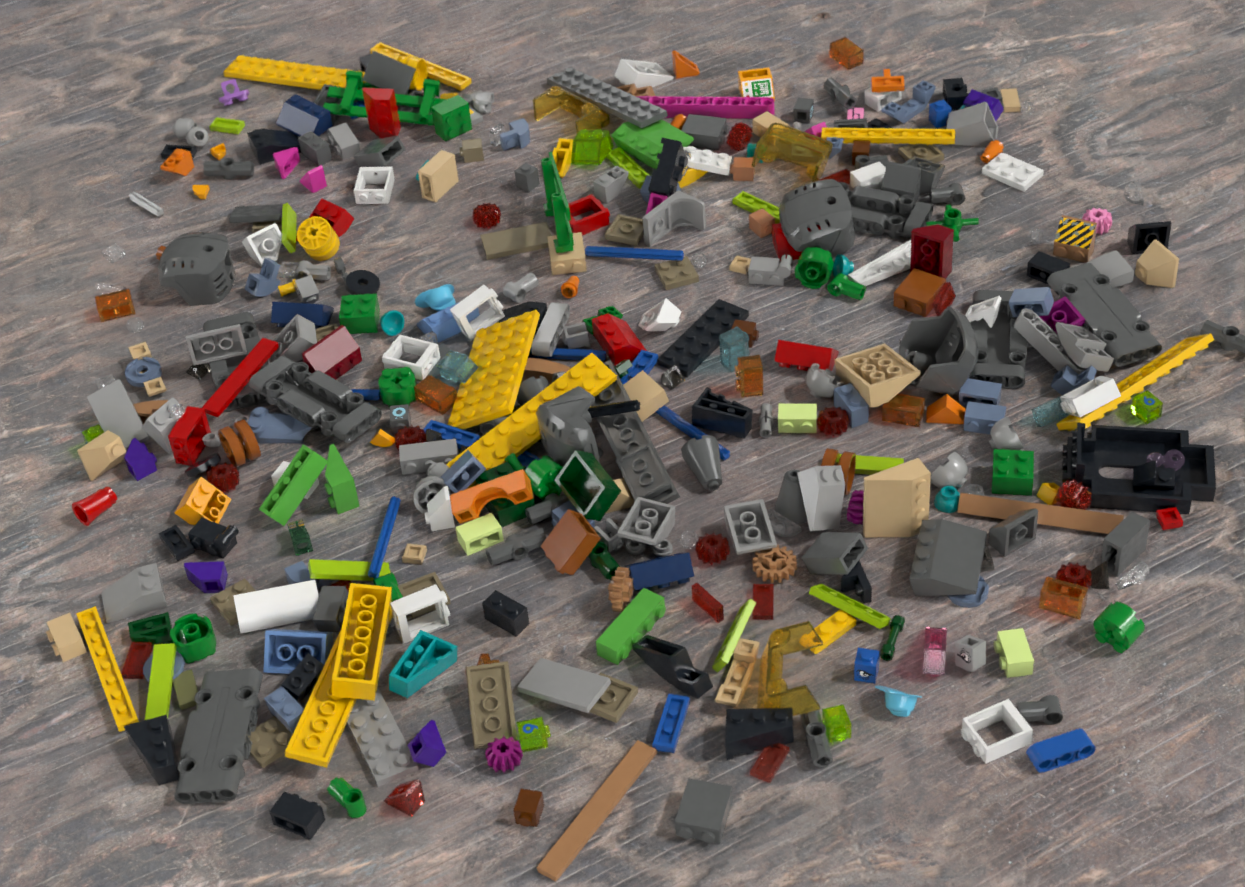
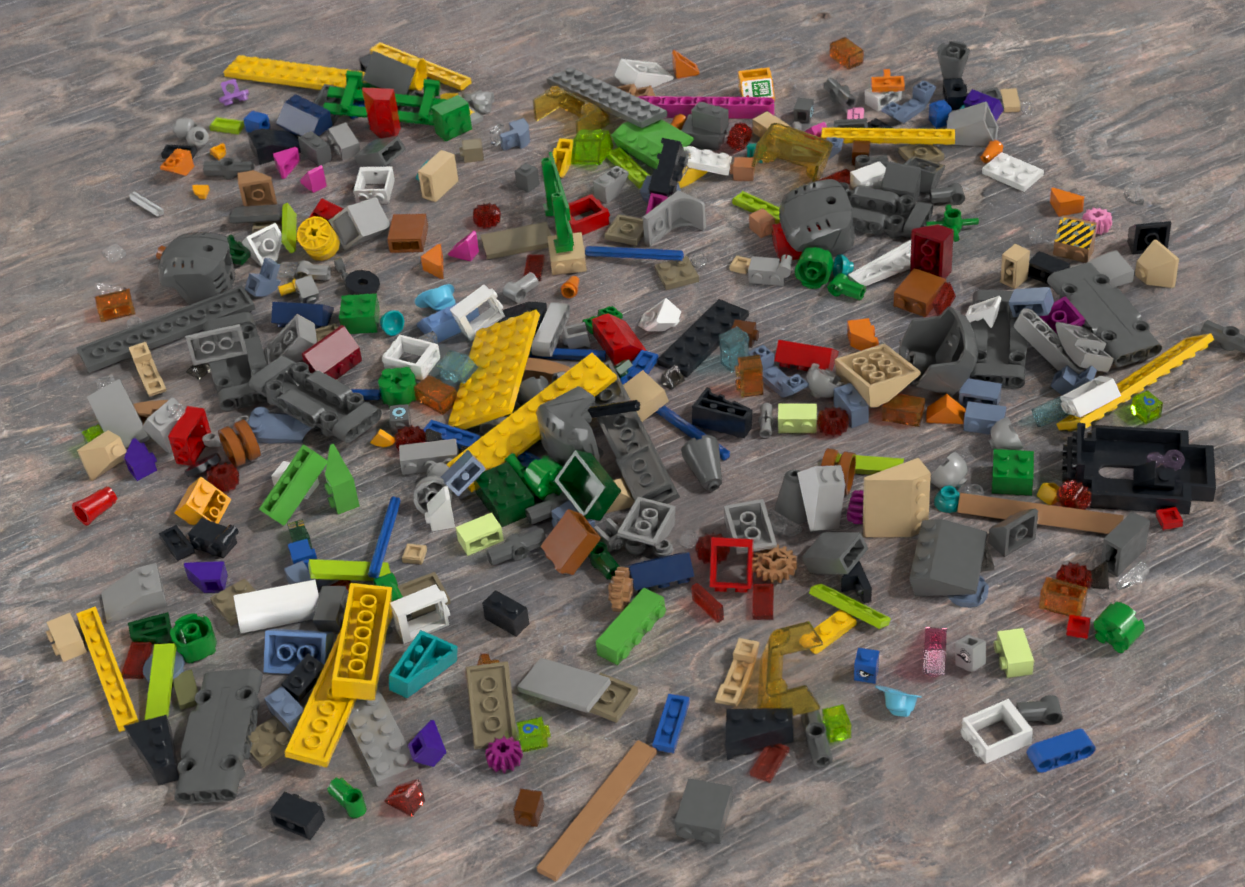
(133, 370): sand blue tile -> none
(164, 328): none -> dark grey plate
(238, 252): none -> dark green wing
(240, 377): red tile -> none
(256, 120): none -> blue brick
(256, 189): none -> medium nougat slope
(301, 552): none -> blue brick
(360, 222): none -> light grey slope
(407, 233): none -> dark orange brick
(433, 261): none -> orange slope
(466, 248): none -> dark pink slope
(469, 502): orange arch -> none
(535, 265): none -> clear red tile
(673, 665): black slope -> none
(710, 117): none -> dark grey brick
(731, 542): none -> red window
(733, 635): lime tile -> none
(775, 378): none -> sand blue slope
(861, 334): none -> orange slope
(888, 649): dark green bar -> none
(953, 59): none -> dark grey cone
(1015, 266): none -> tan brick
(1066, 202): none -> orange slope
(1078, 626): none -> red plate

